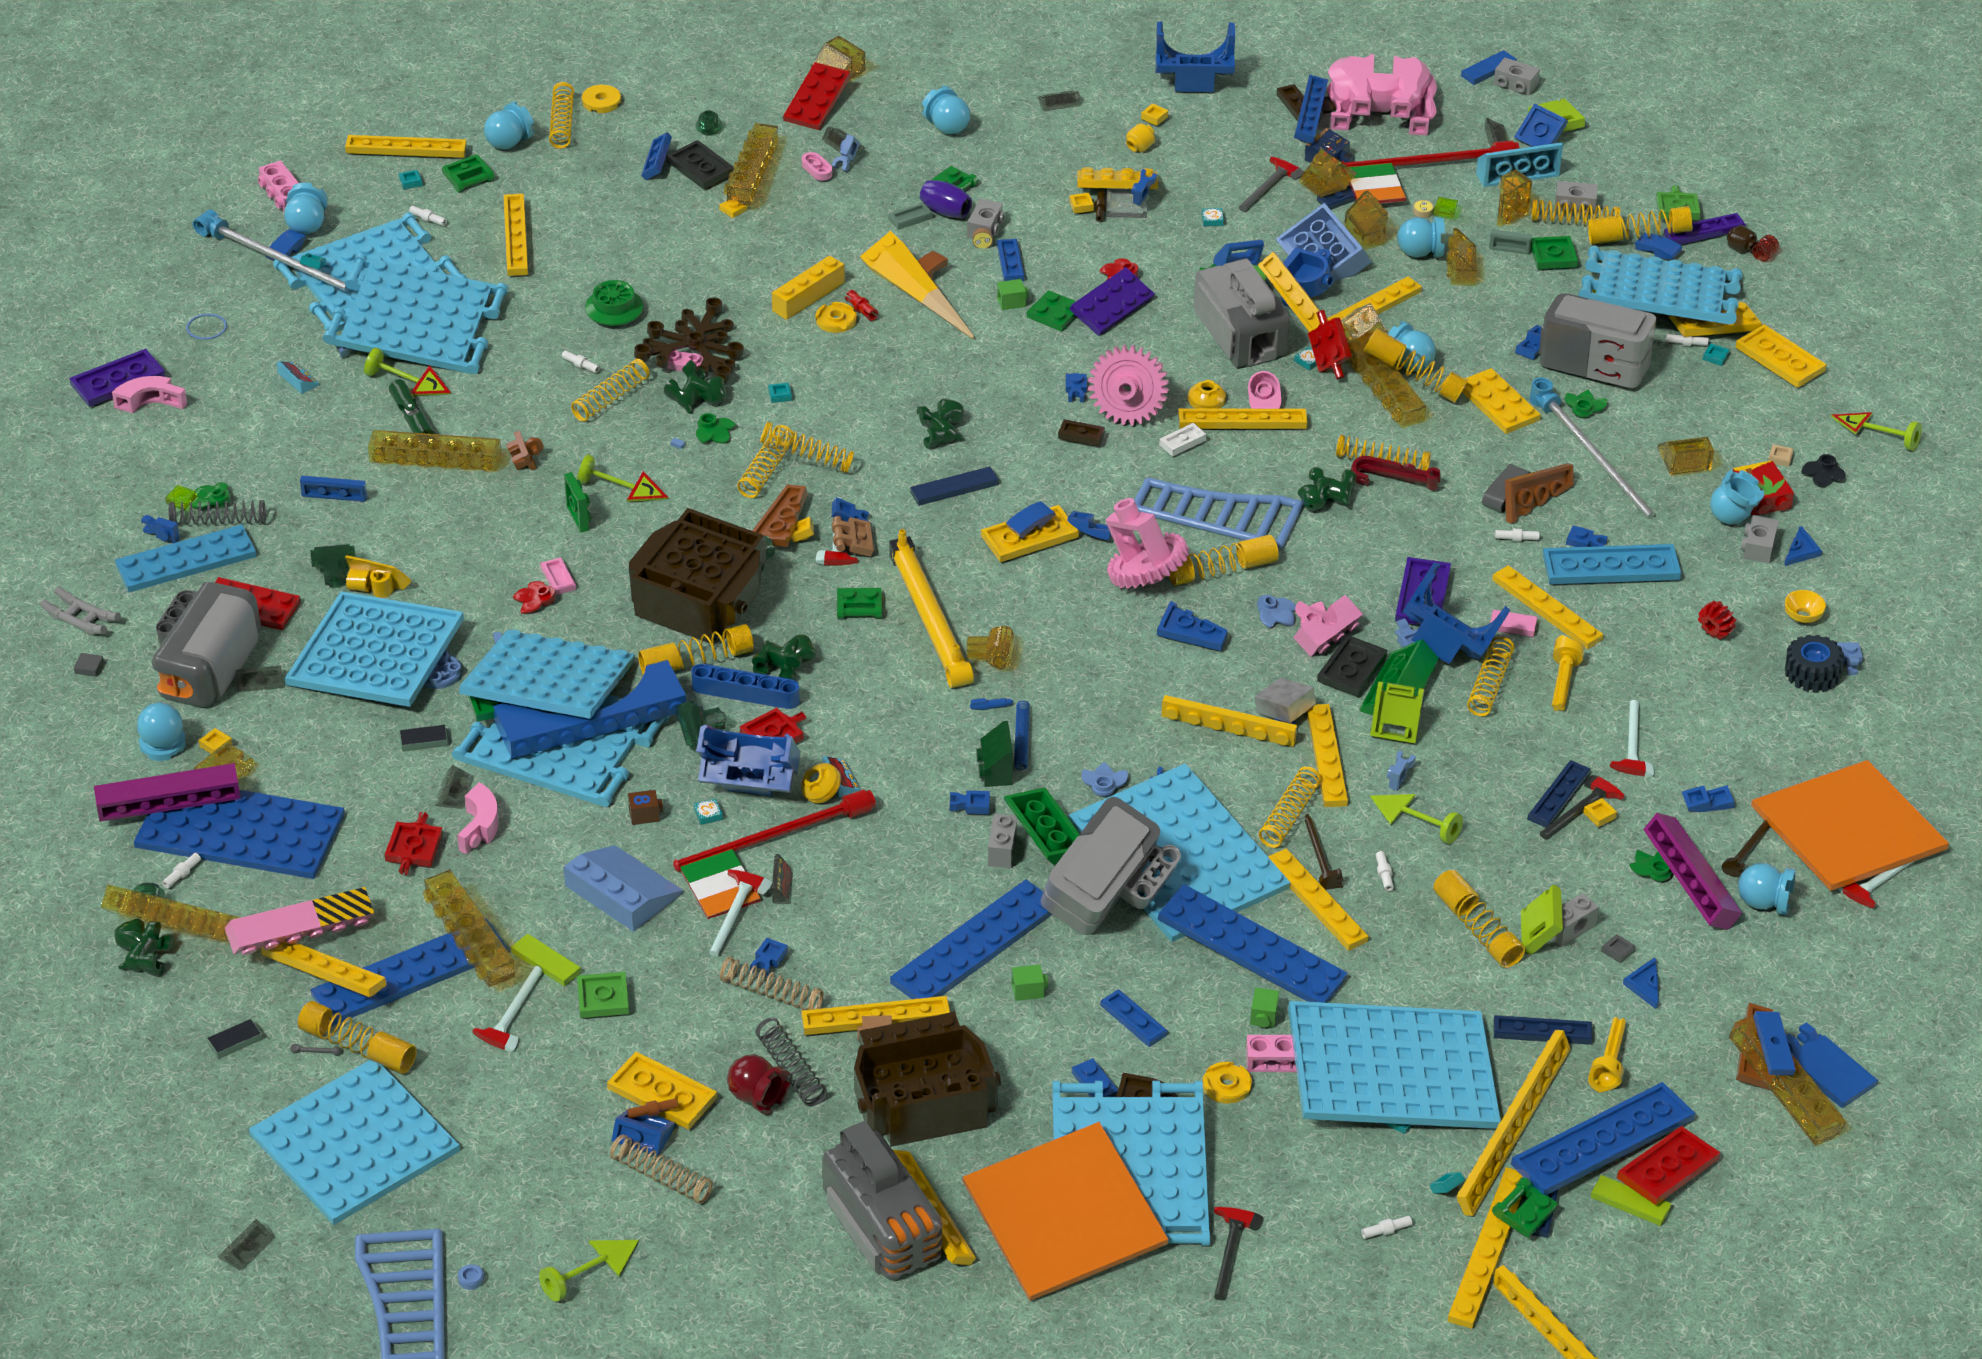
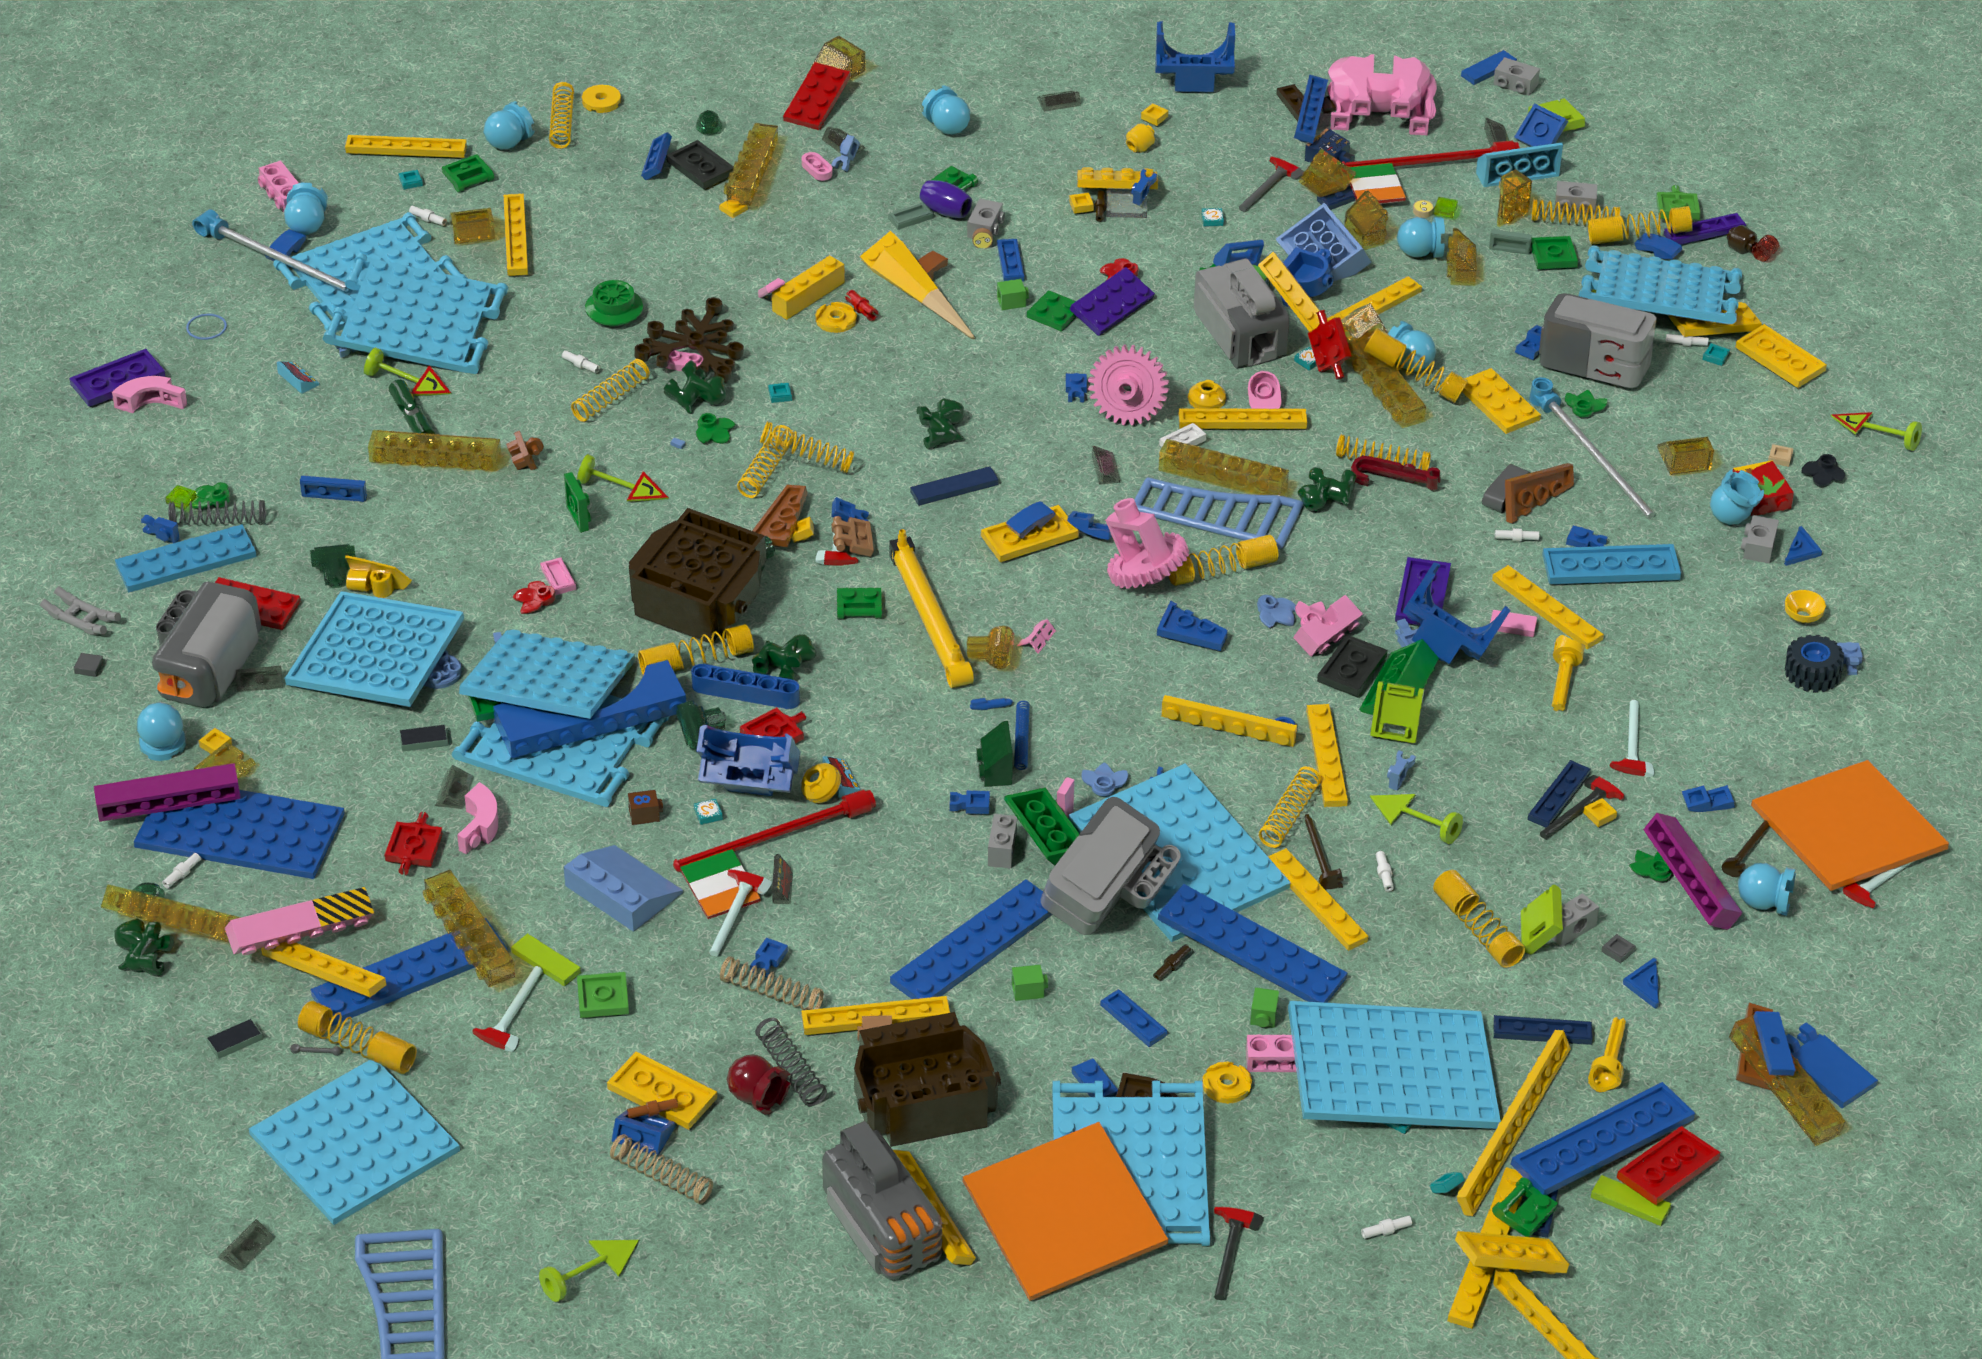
(313, 261): teal tile -> none
(470, 1277): medium blue tile -> none
(472, 225): none -> clear yellow slope
(770, 287): none -> bright pink tile
(1040, 637): none -> bright pink piece
(1065, 796): none -> bright pink tile
(1081, 432): dark brown plate -> none
(1105, 466): none -> clear smoke slope
(1172, 962): none -> dark brown bar
(1222, 469): none -> clear yellow brick
(1285, 700): flat silver piece -> none
(1503, 655): yellow piece -> none
(1511, 1252): none -> yellow plate
(1717, 619): red gear -> none

